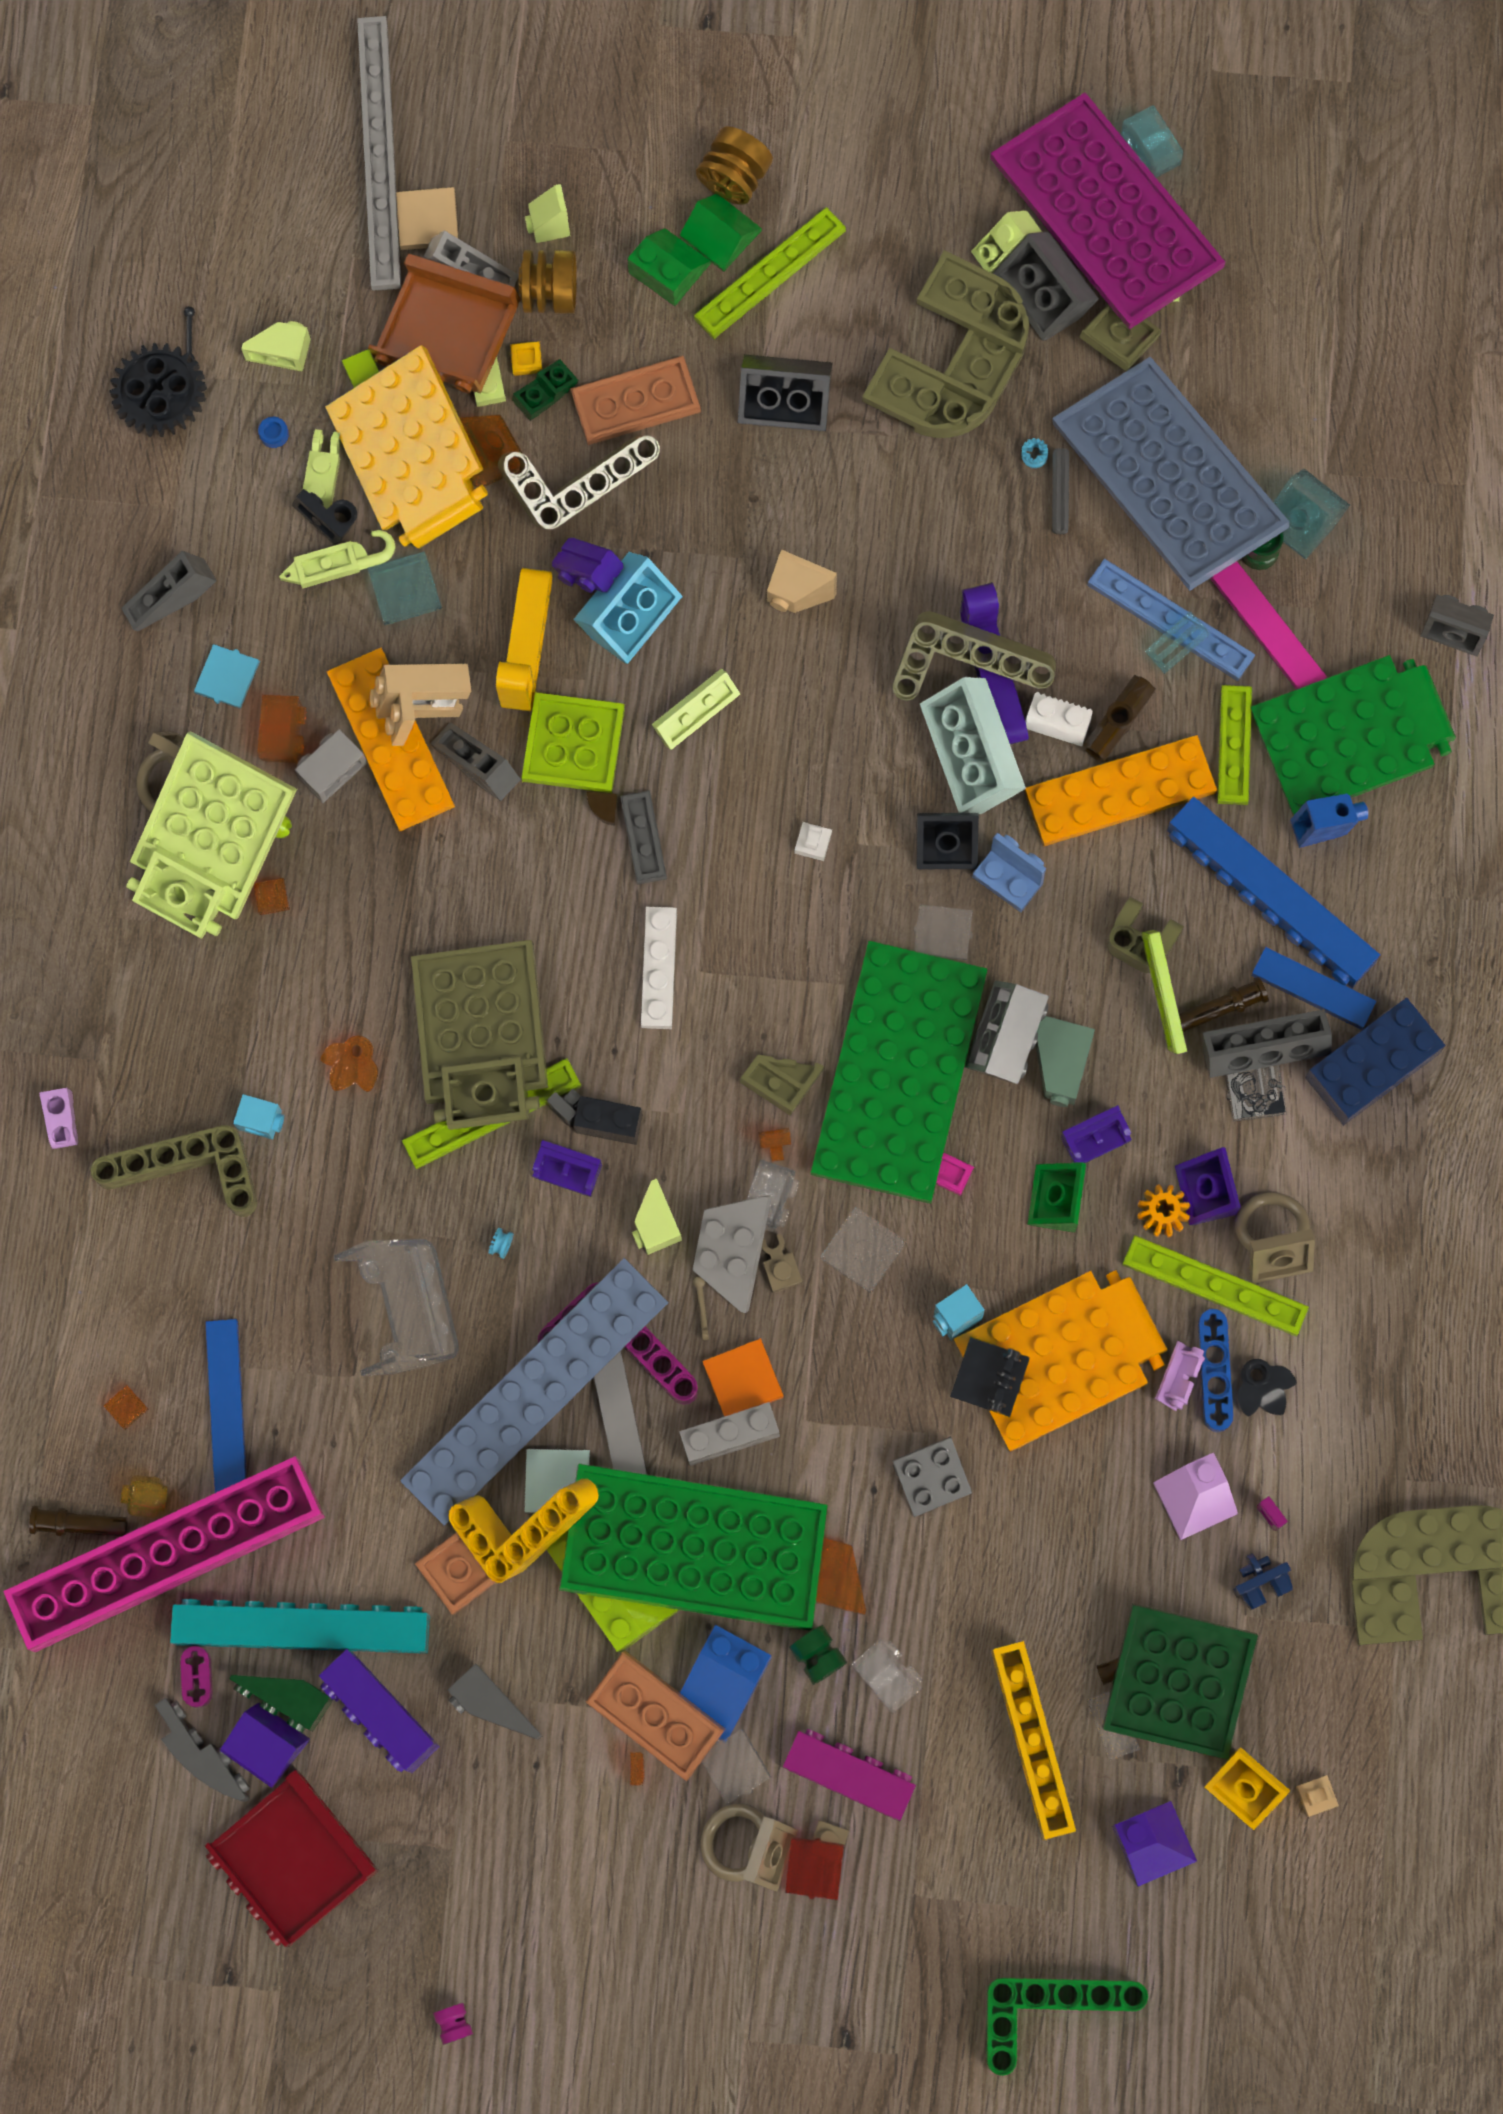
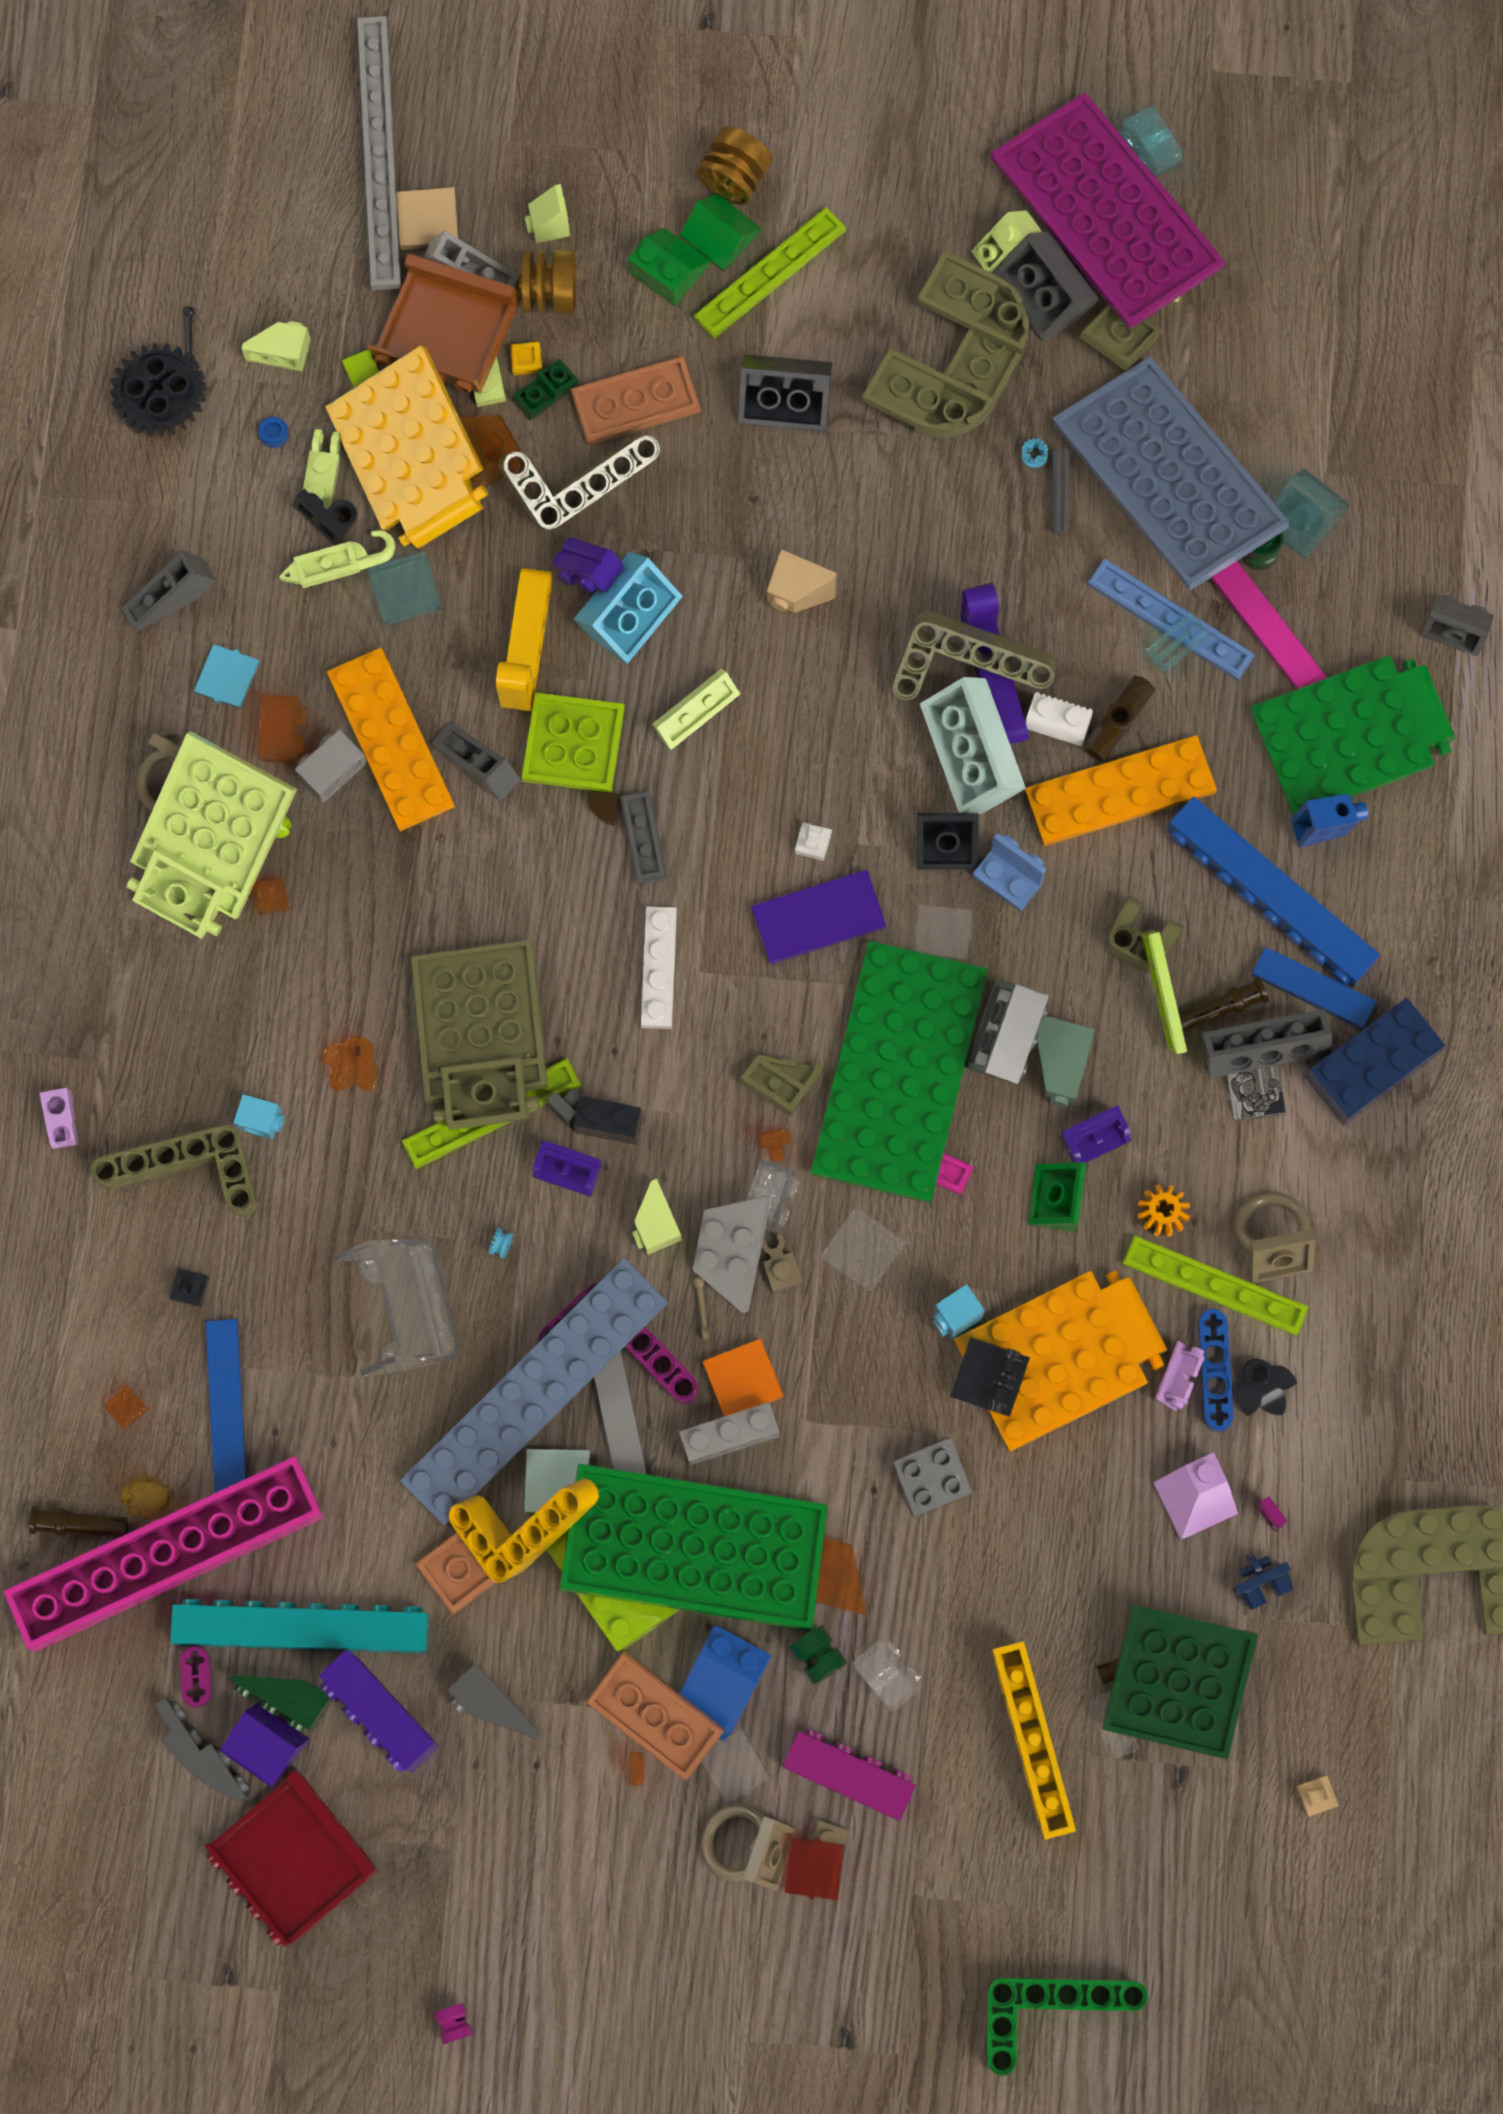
(189, 1288): none -> black tile
(418, 692): tan brick -> none
(818, 917): none -> dark purple tile
(1154, 1843): dark purple slope -> none
(1208, 1187): dark purple slope -> none
(1234, 745): lime tile -> none
(1247, 1788): yellow slope -> none

